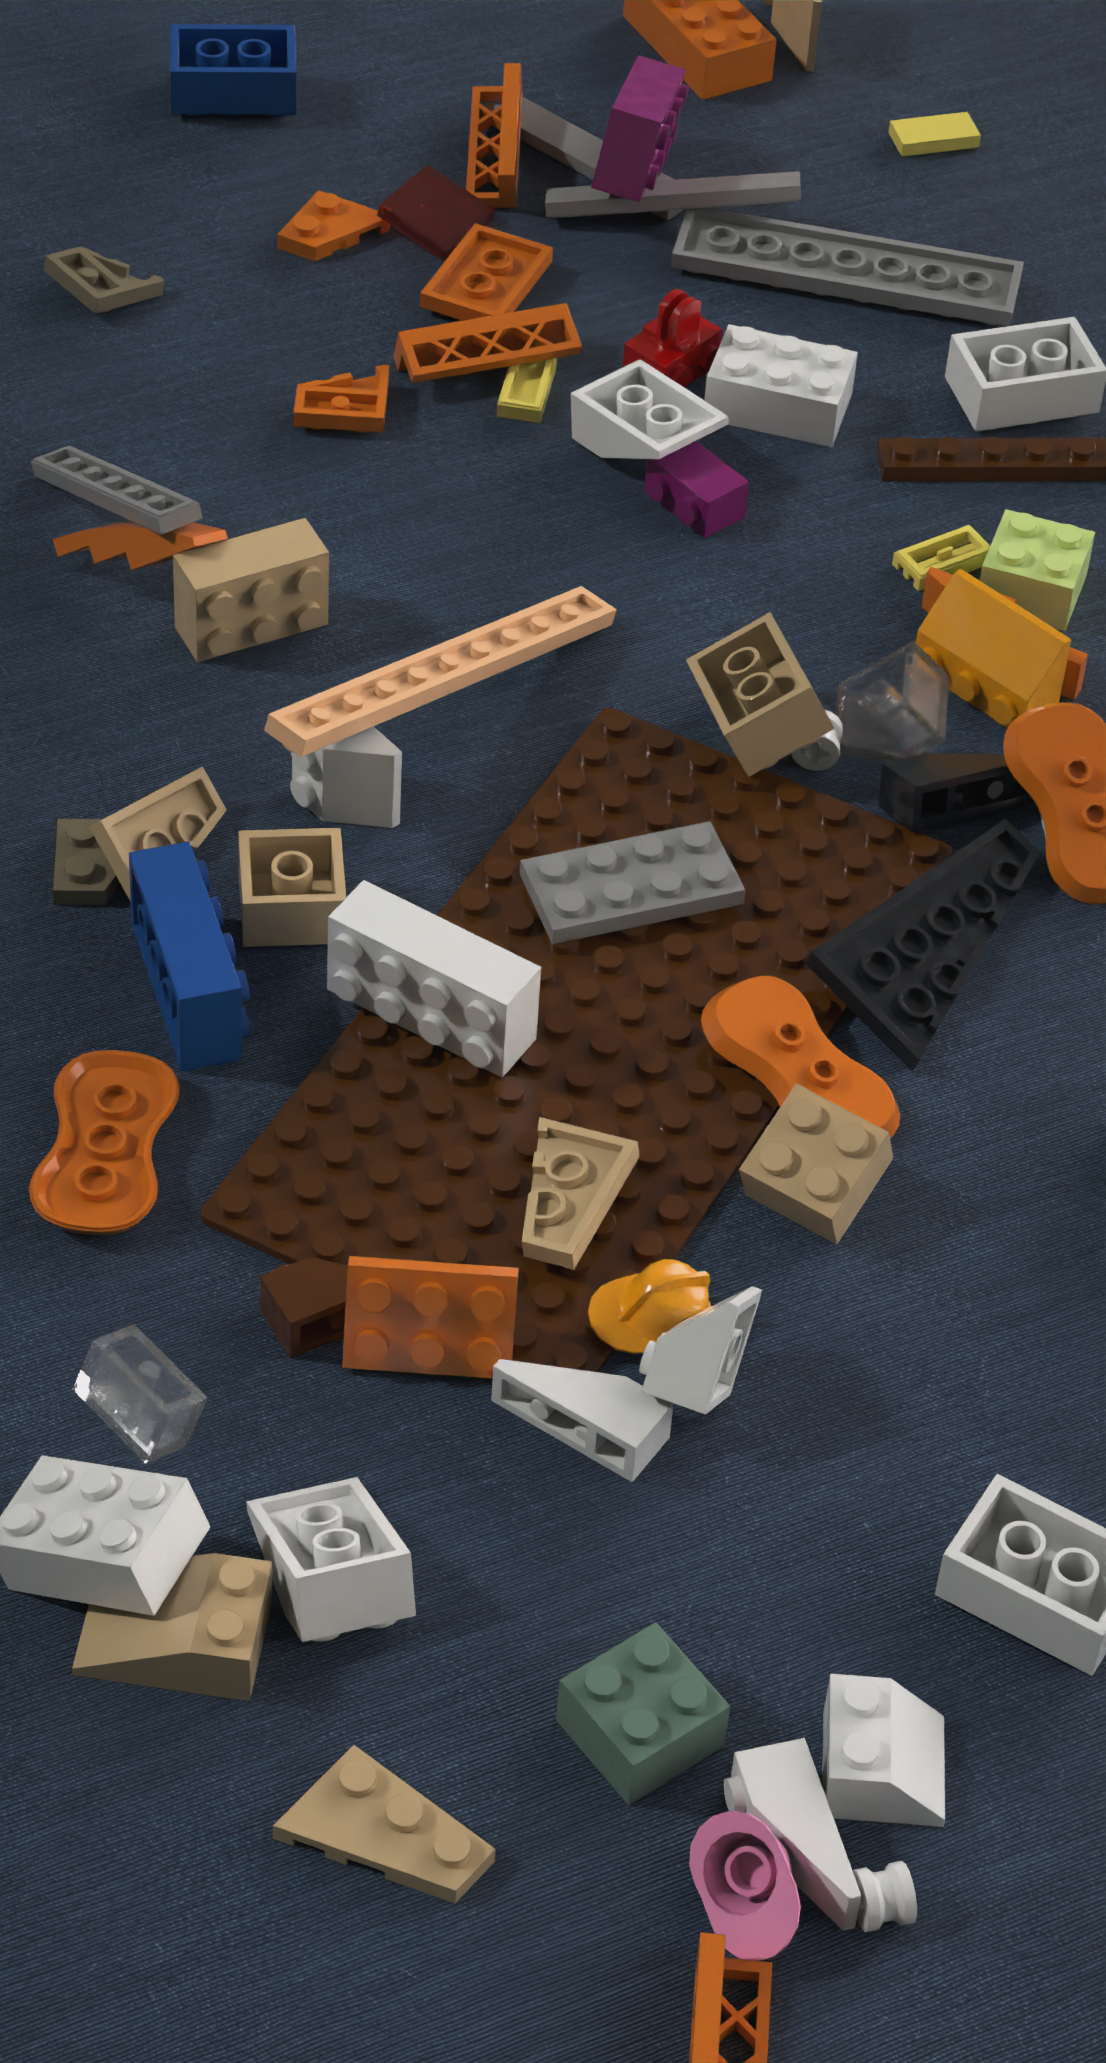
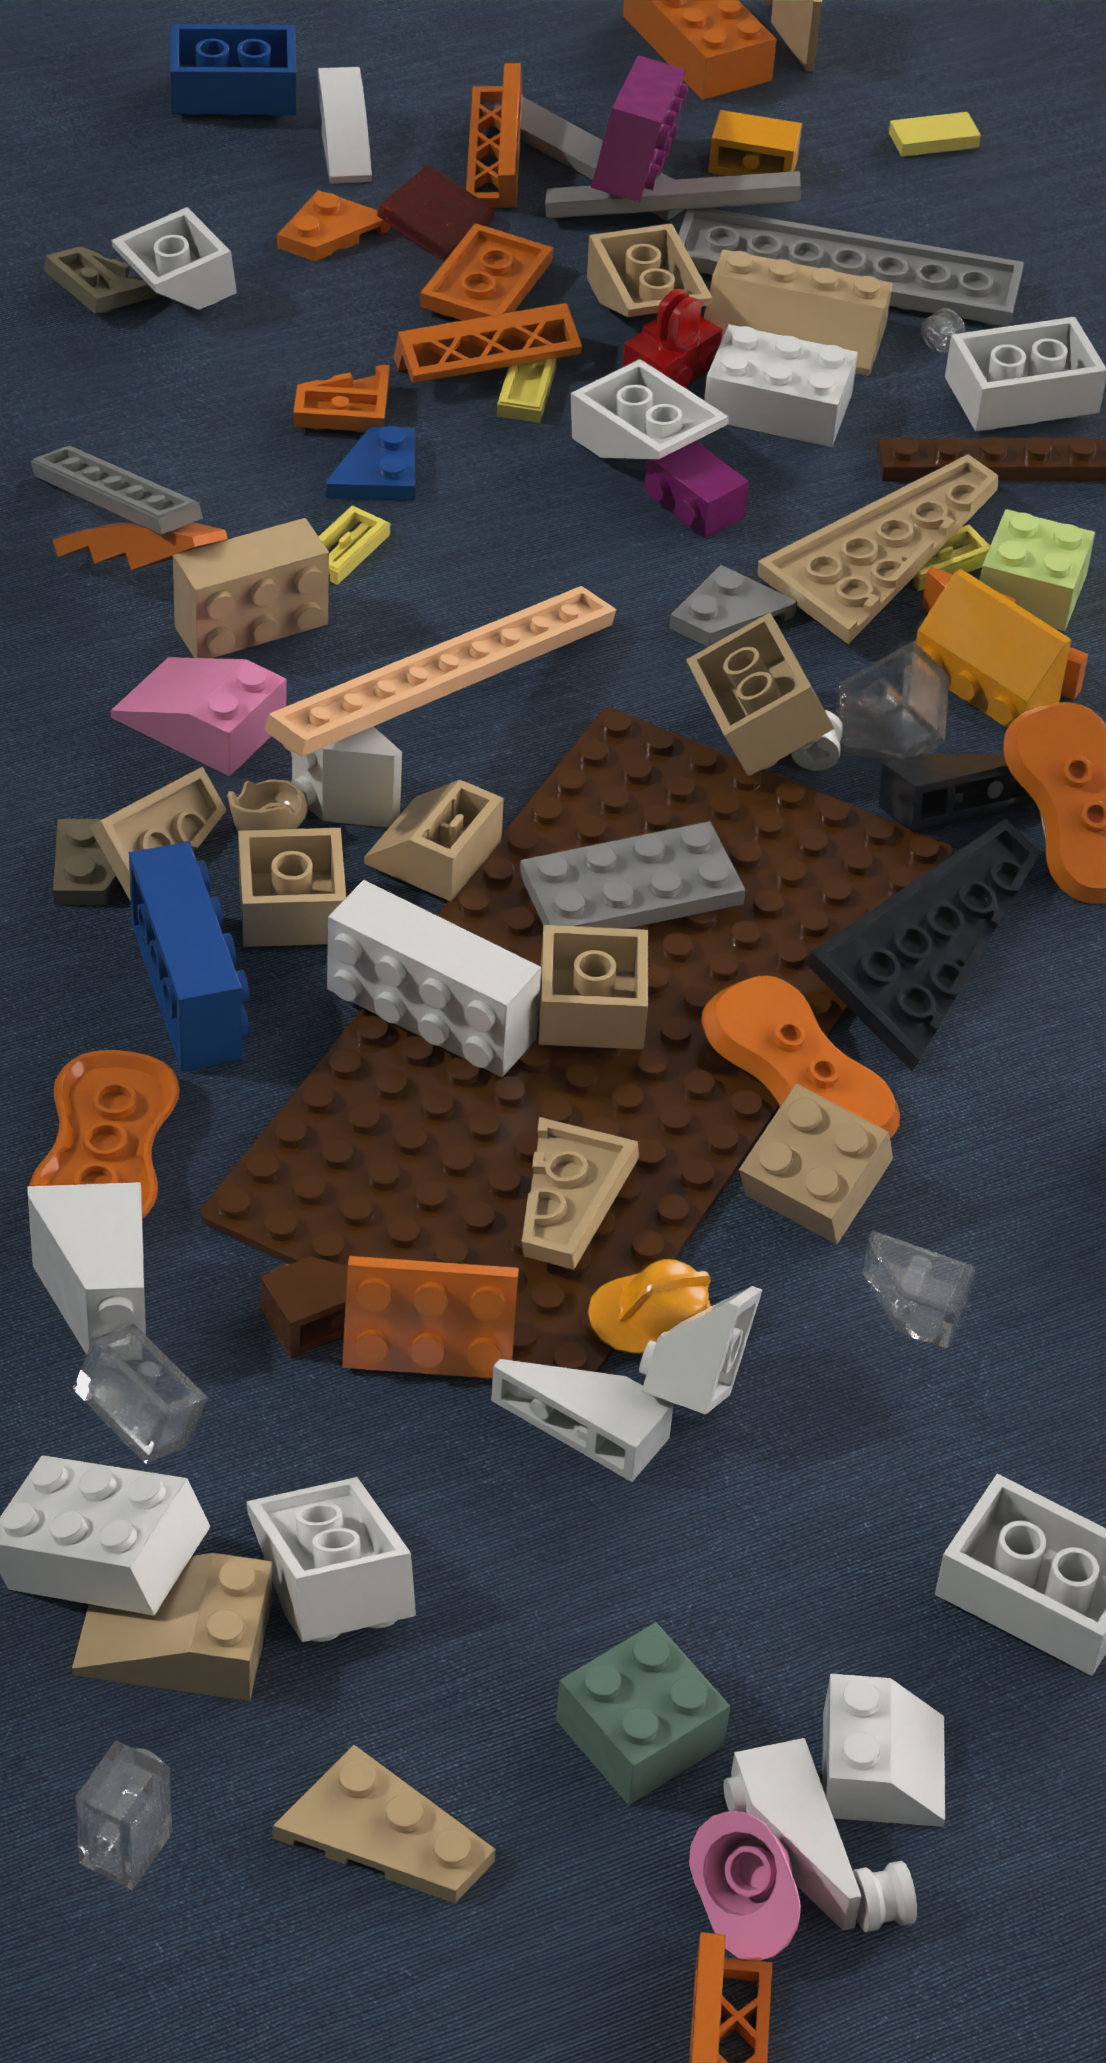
(90, 1254): none -> white slope
(124, 1814): none -> clear brick
(180, 259): none -> white slope
(205, 708): none -> bright pink slope
(268, 806): none -> tan hair
(344, 125): none -> white slope
(353, 545): none -> light yellow tile
(377, 467): none -> blue wing
(441, 838): none -> tan slope
(593, 987): none -> tan brick
(641, 266): none -> tan slope
(725, 605): none -> light grey wing
(753, 145): none -> light orange brick
(801, 303): none -> tan slope
(867, 557): none -> tan wing
(918, 1287): none -> clear slope
(939, 327): none -> clear bush

